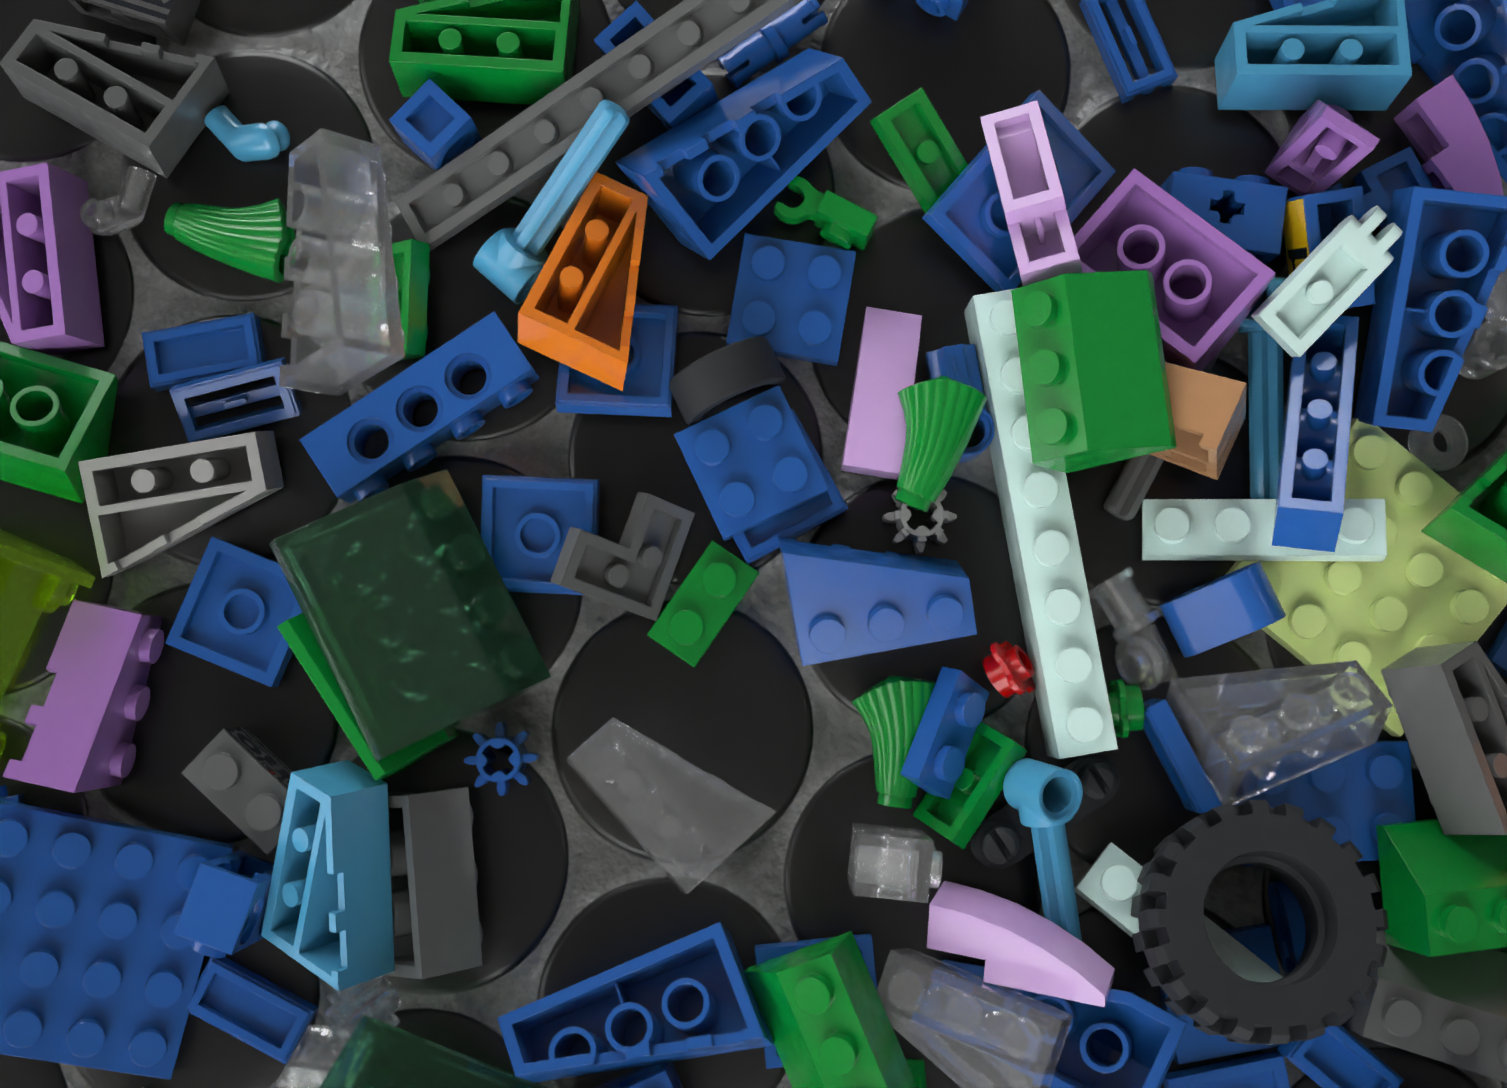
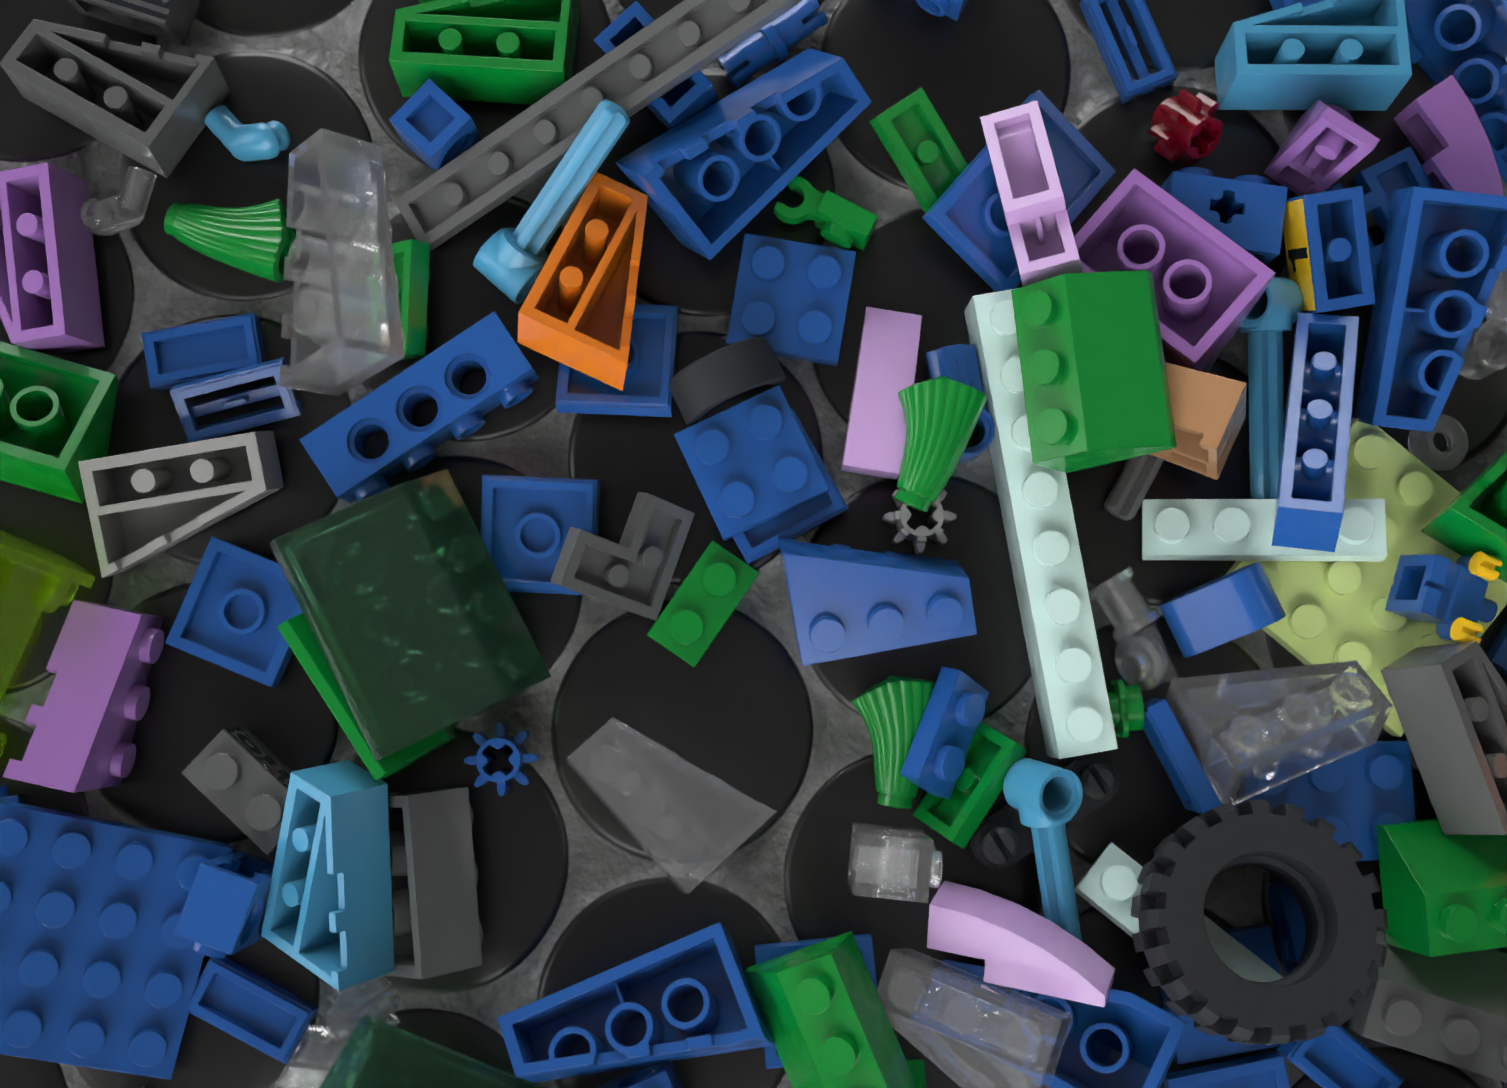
(1009, 669): red plate -> none
(1186, 127): none -> dark red gear
(1327, 281): light aqua hinge -> none
(1445, 593): none -> blue piece

